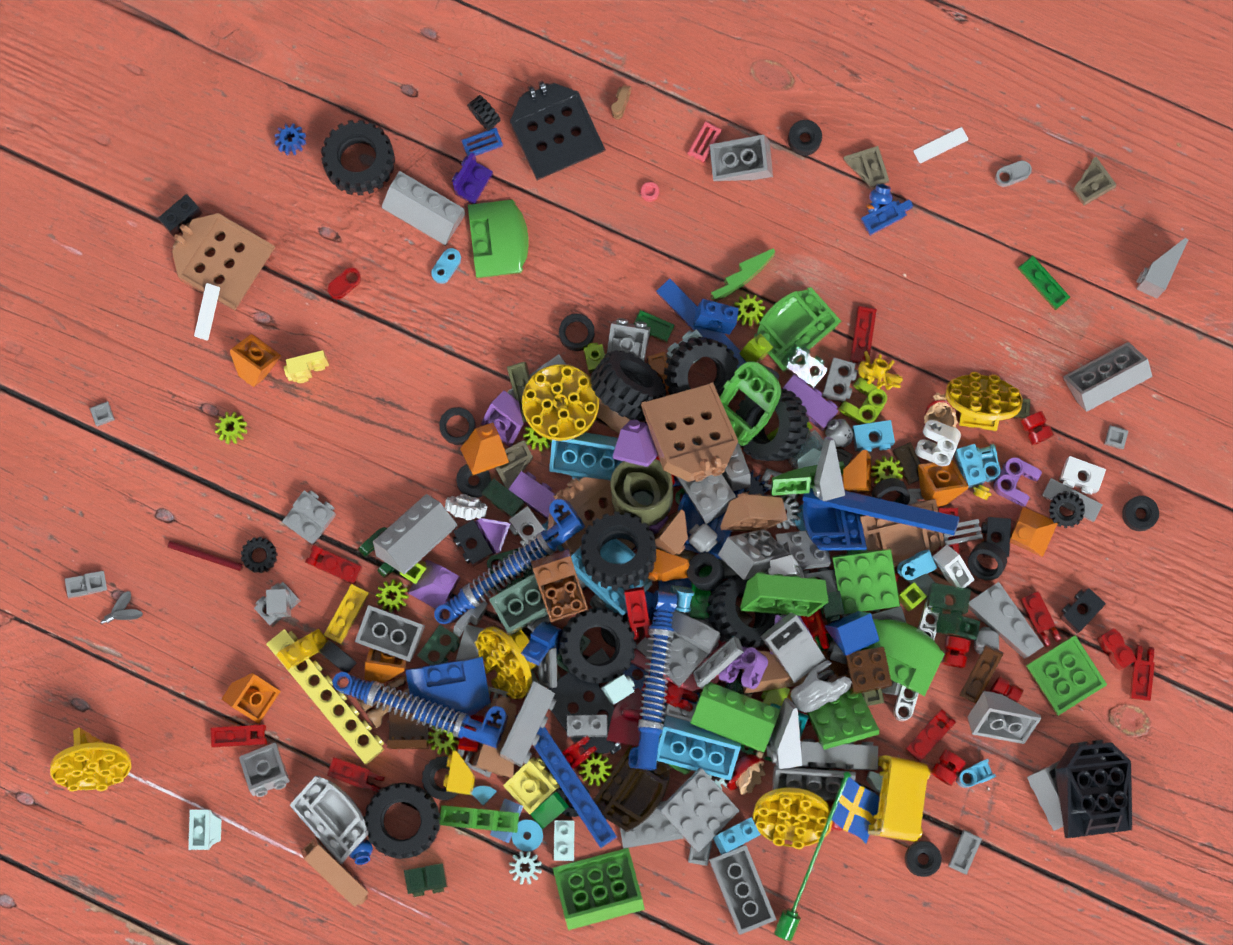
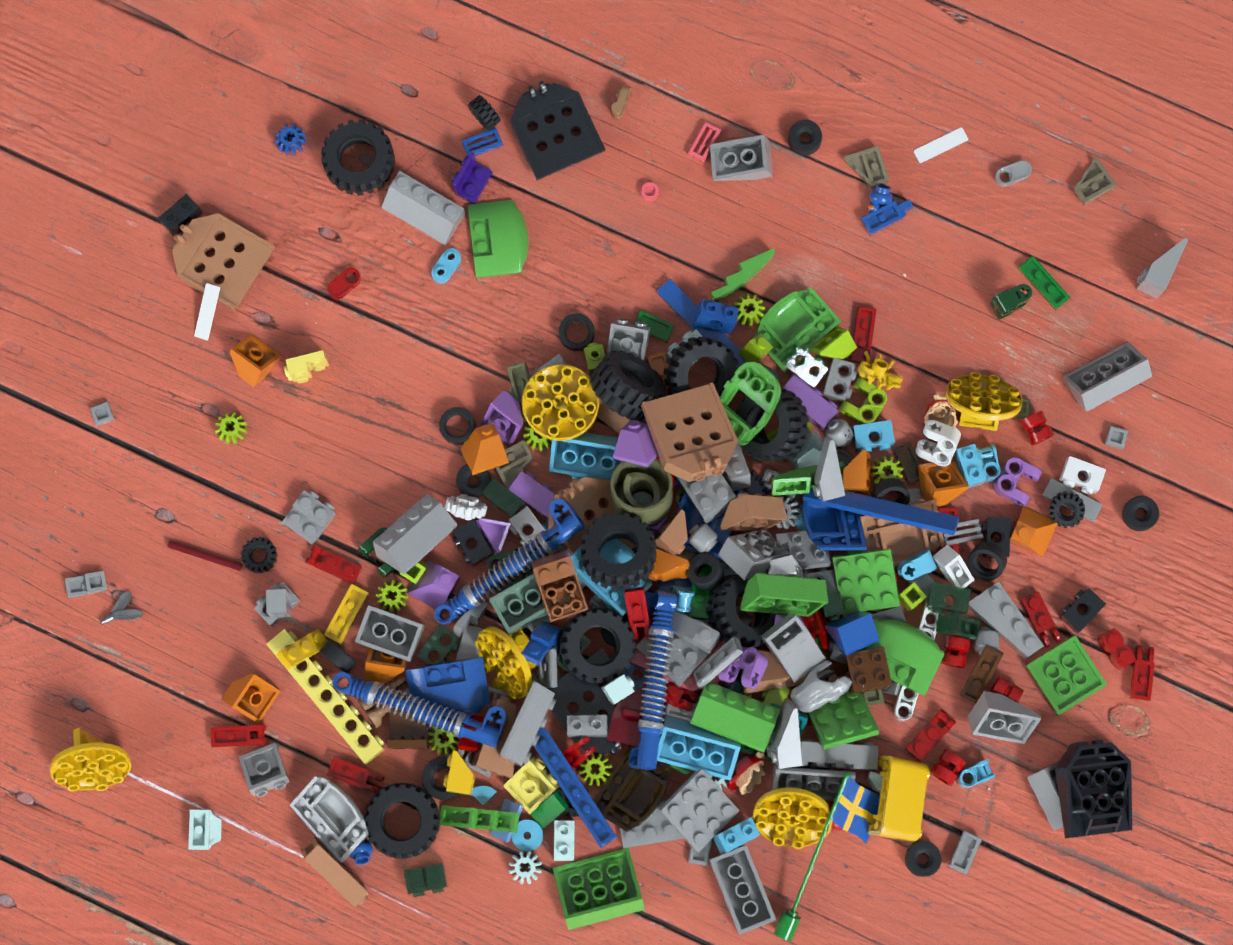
(835, 344): none -> lime slope
(982, 492): yellow plate -> none
(1010, 300): none -> dark green piece

